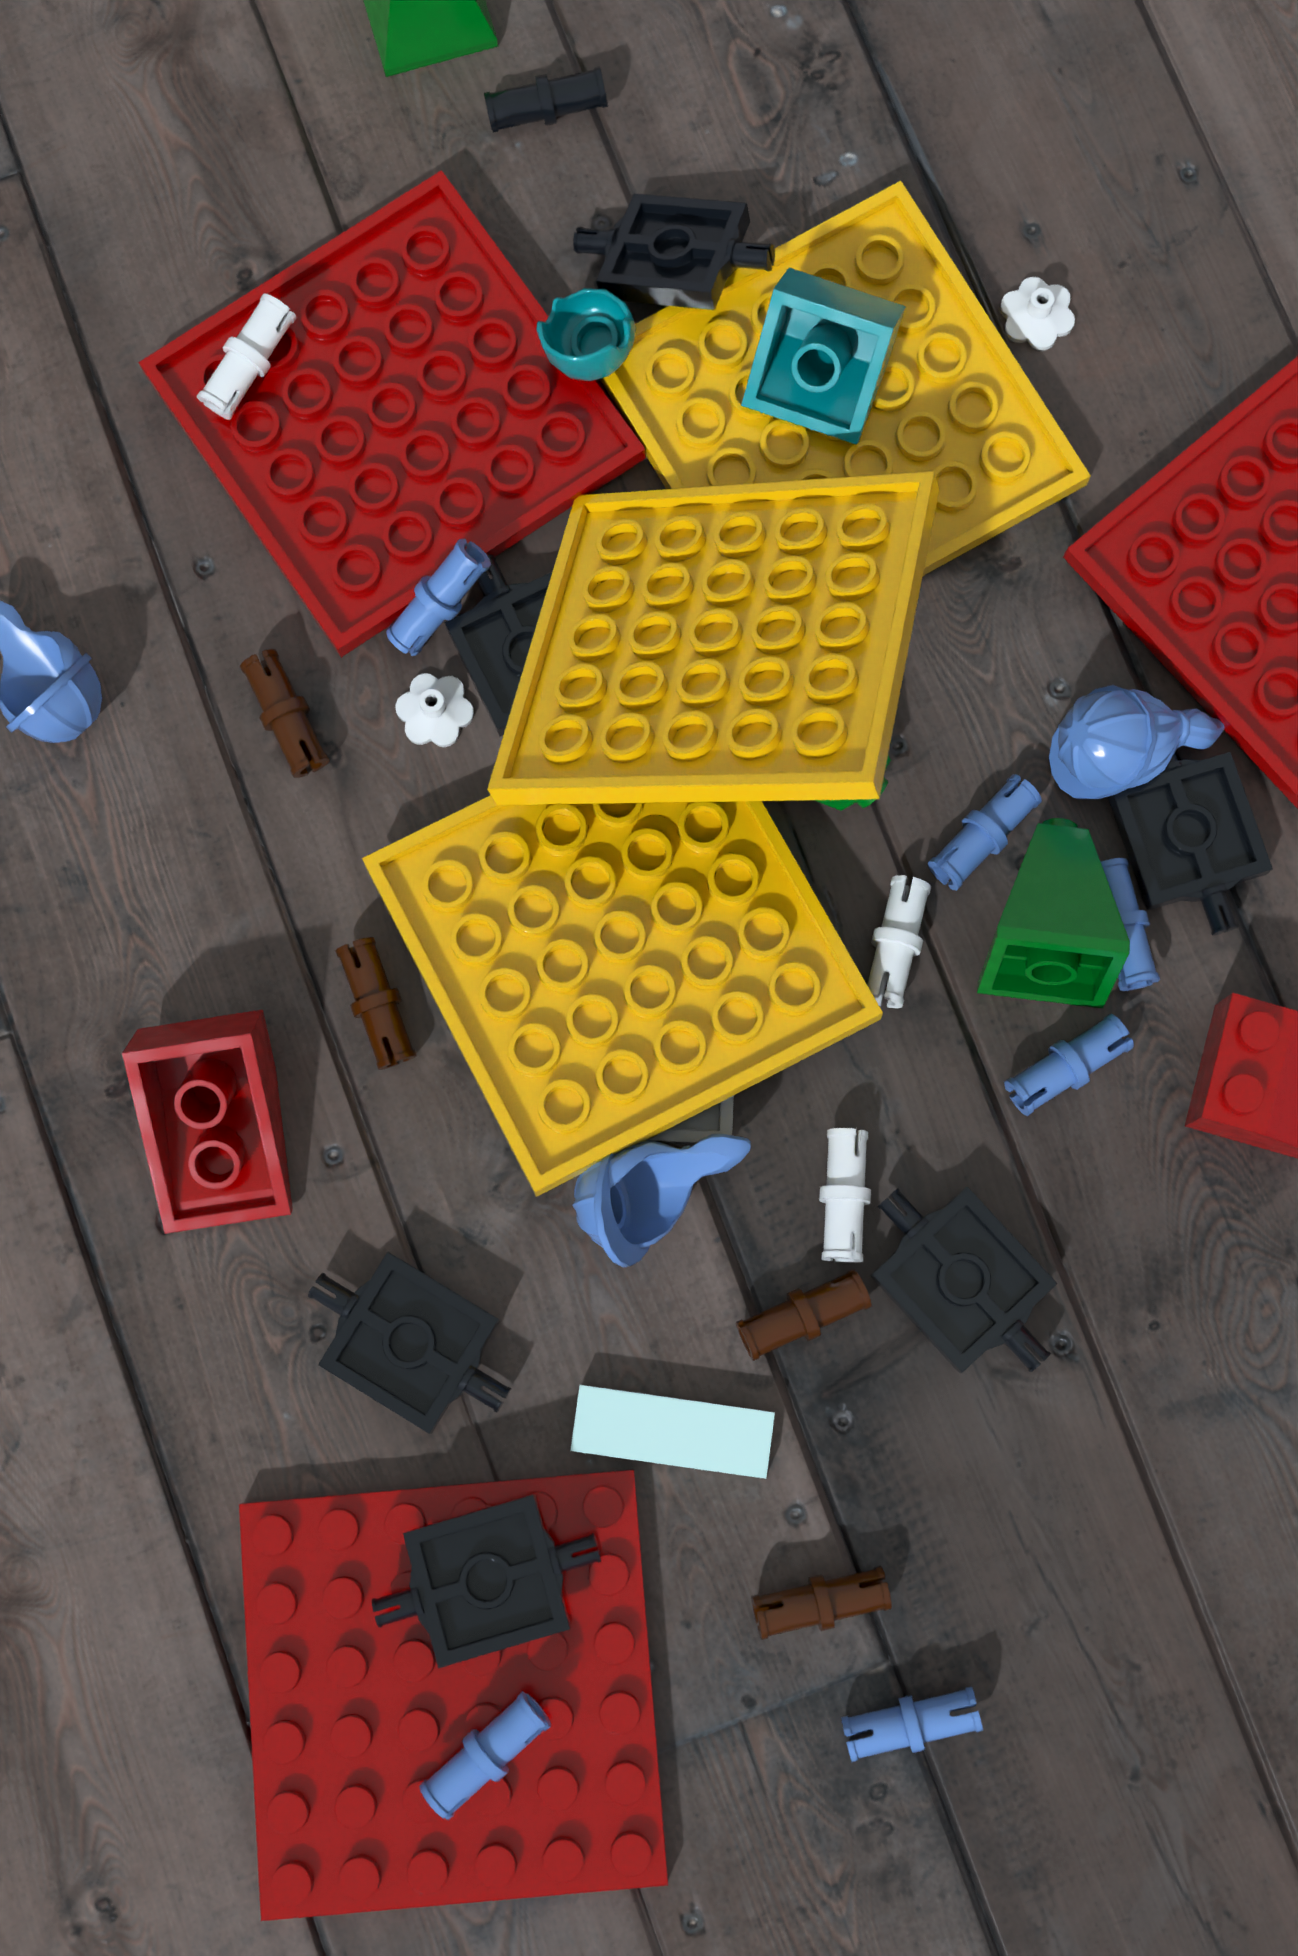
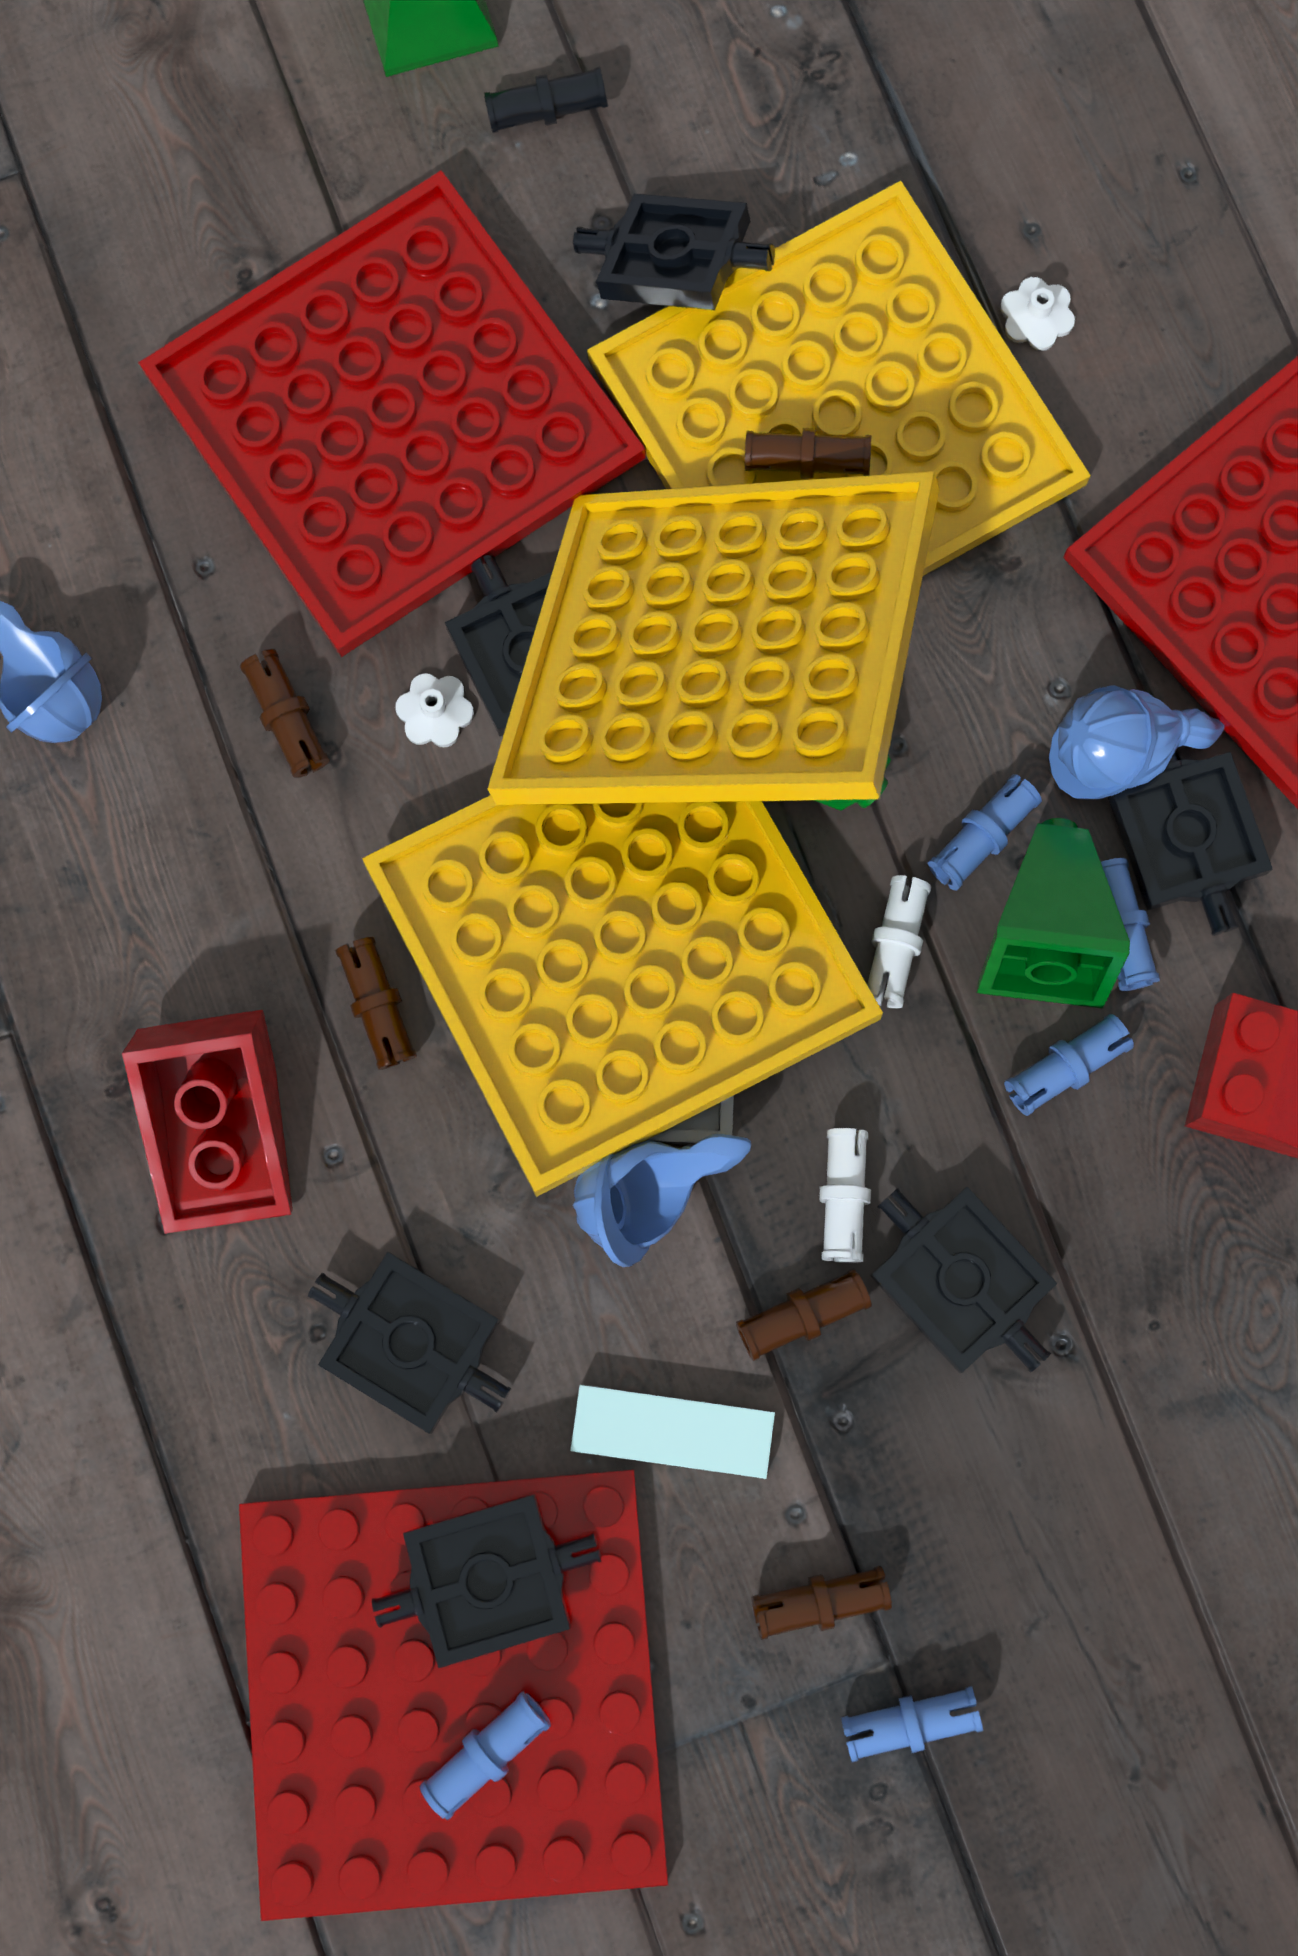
(246, 356): white pin -> none
(438, 597): medium blue pin -> none
(588, 334): teal hair -> none
(808, 453): none -> reddish brown pin
(822, 355): teal slope -> none

